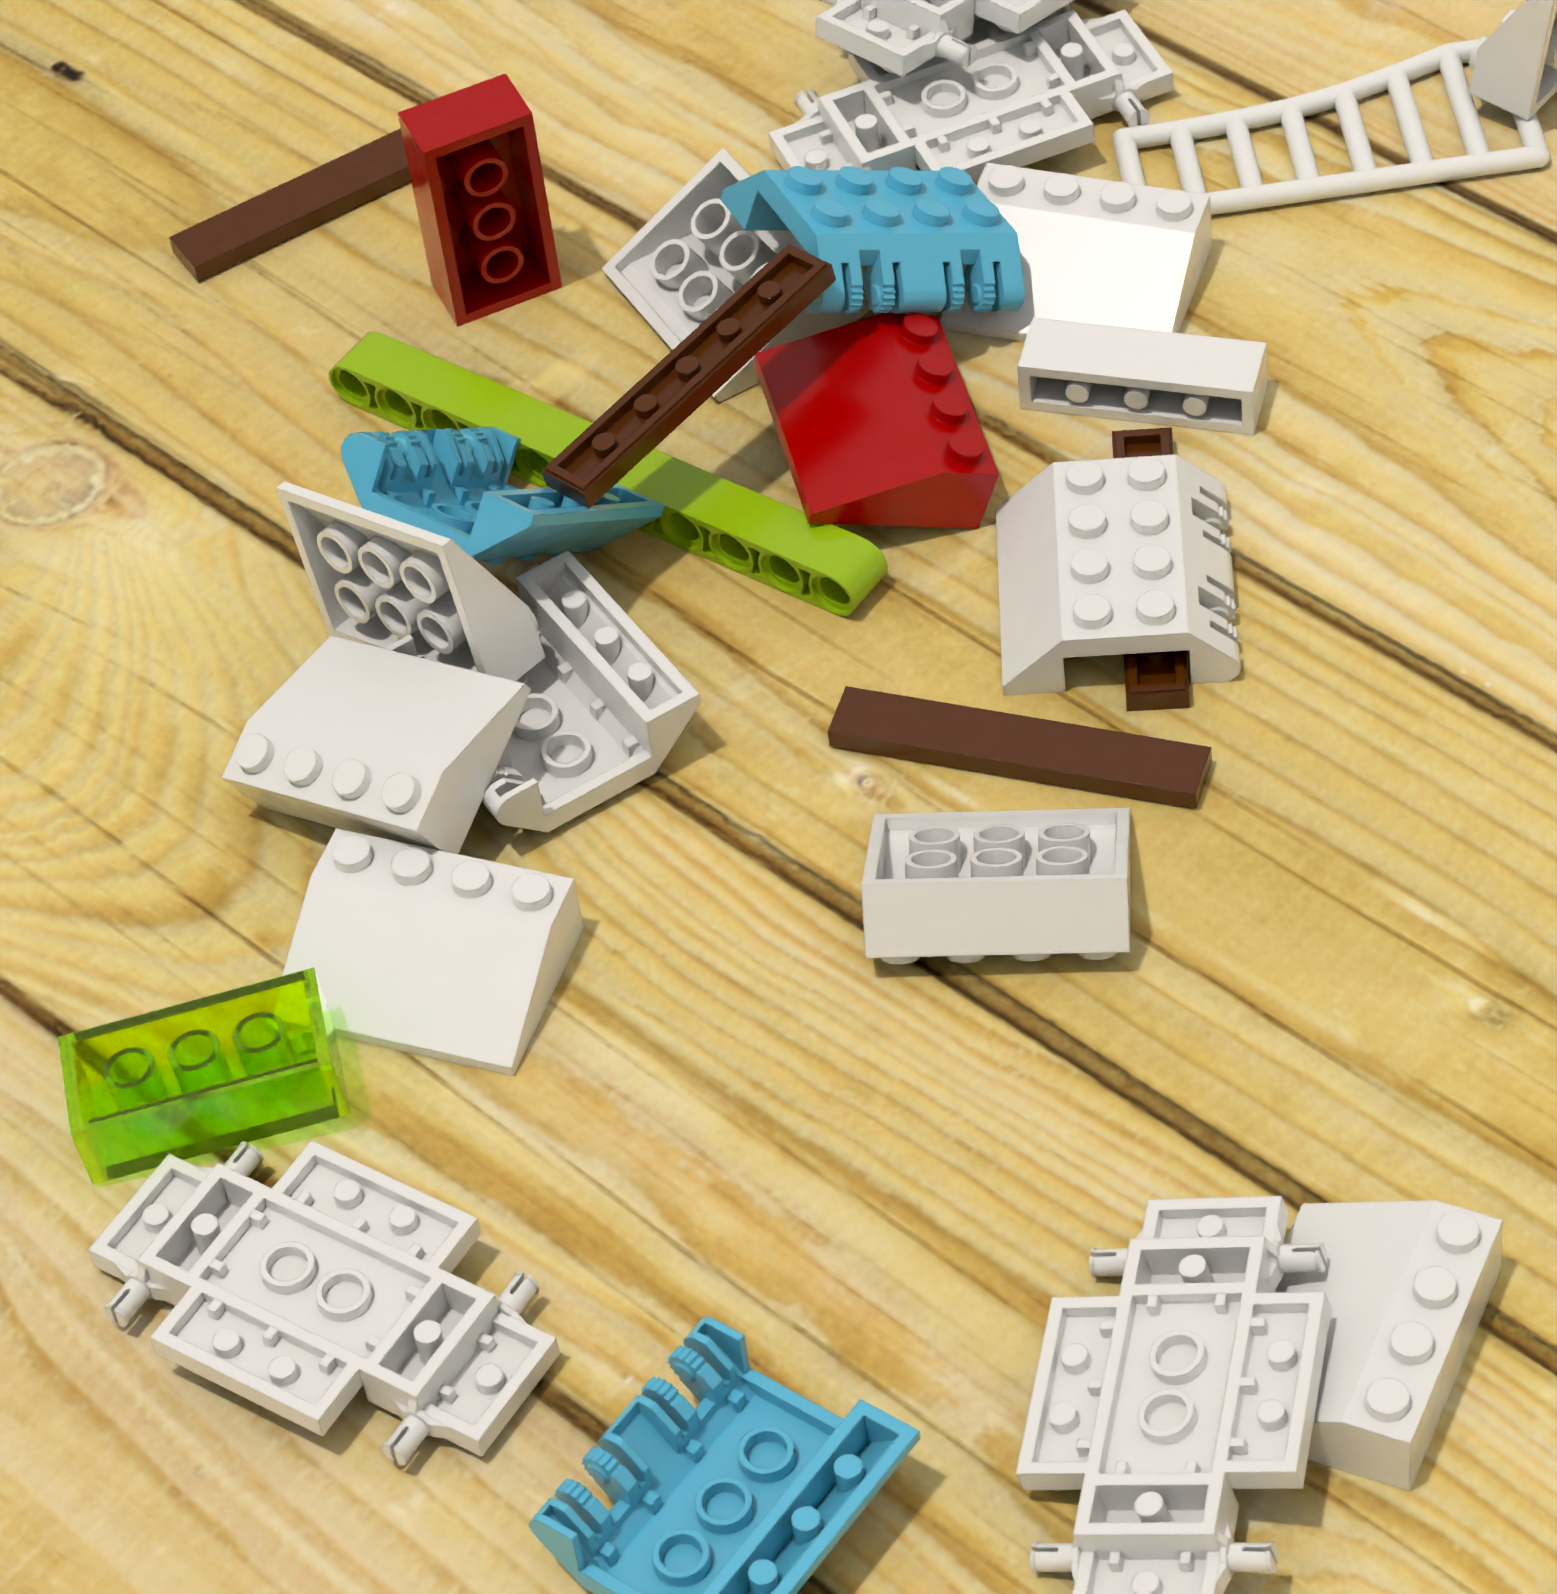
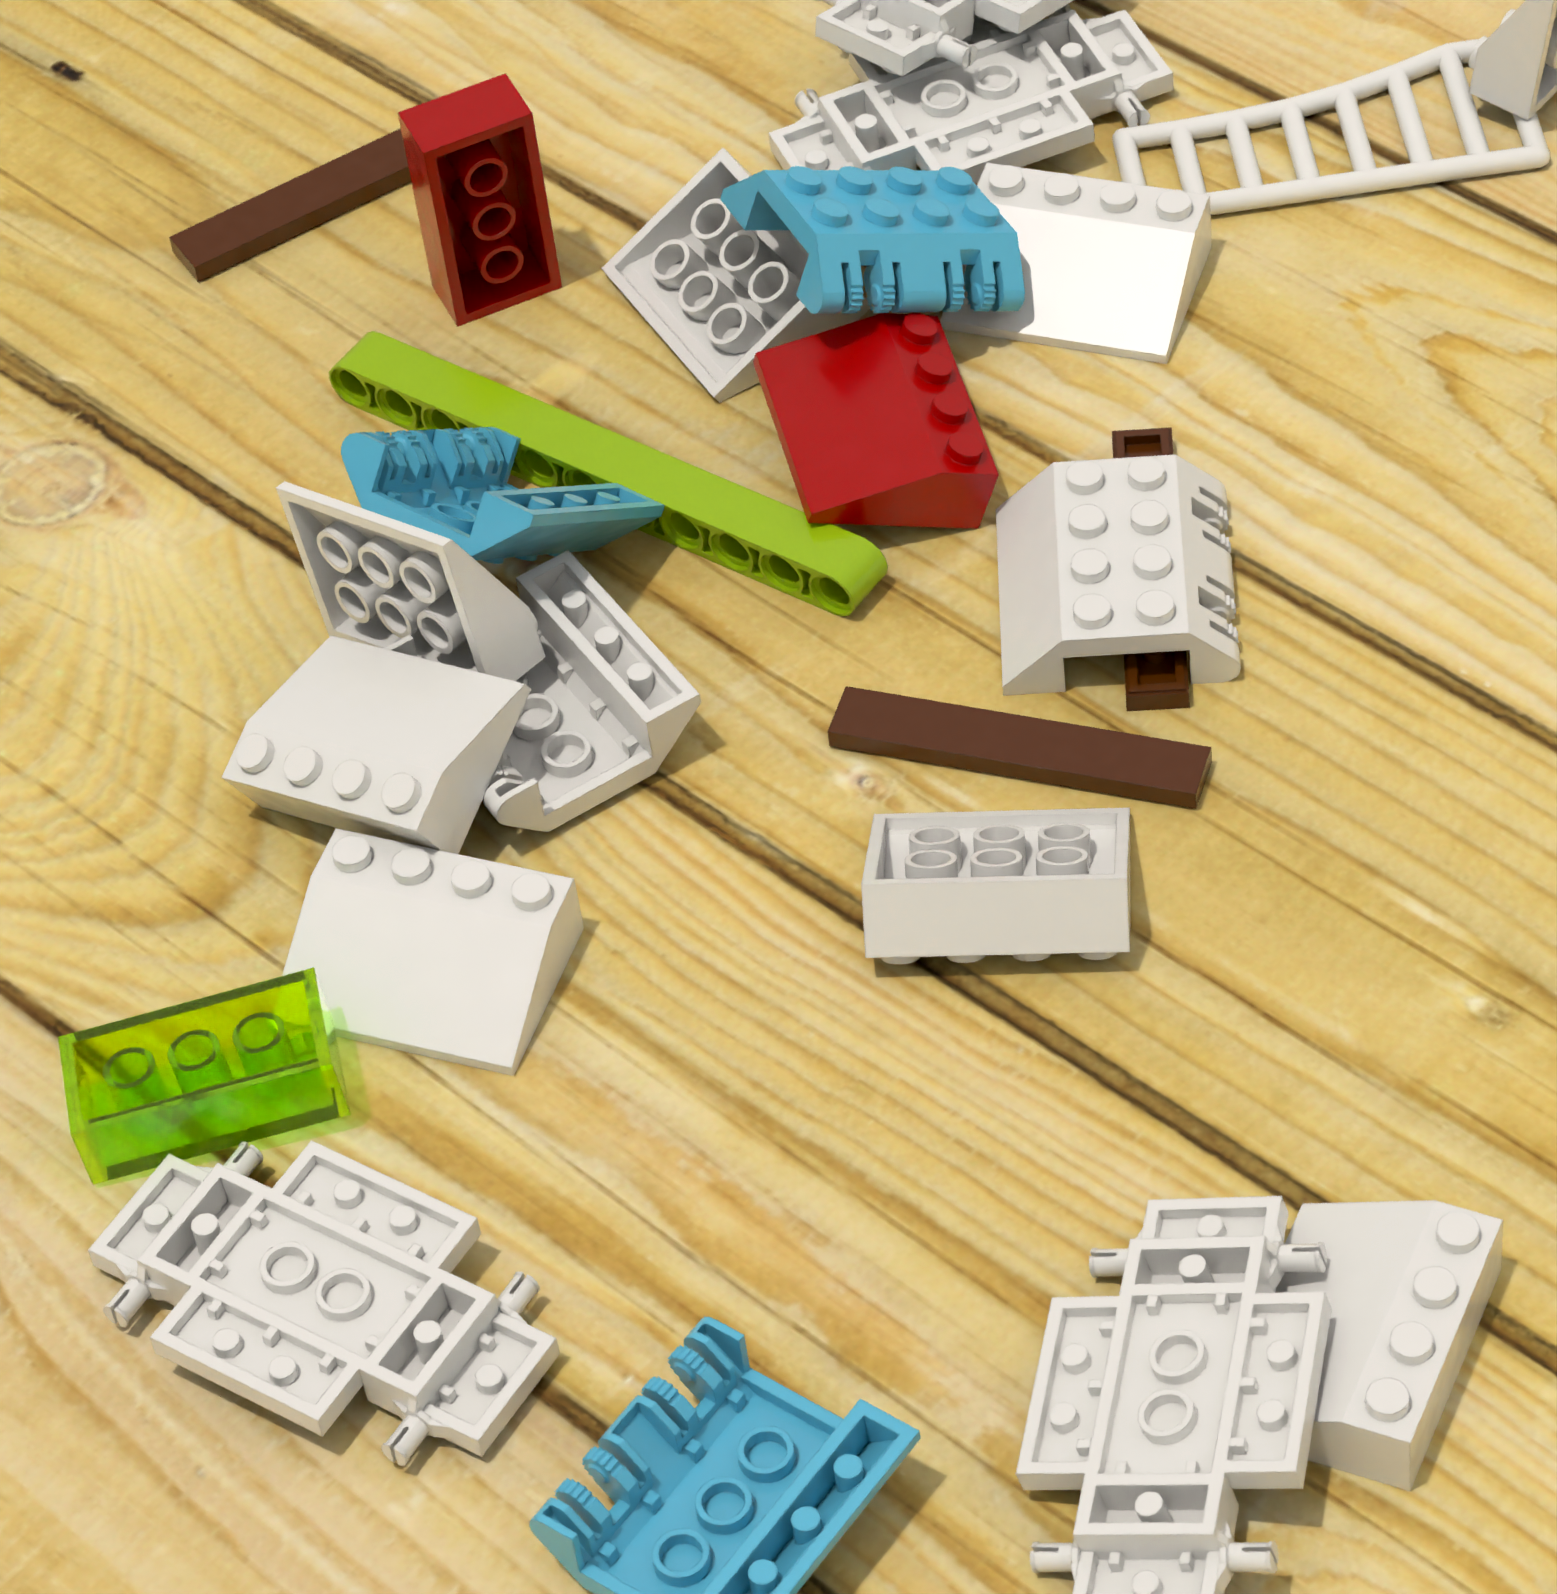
(688, 376): reddish brown tile -> none
(1143, 375): white brick -> none

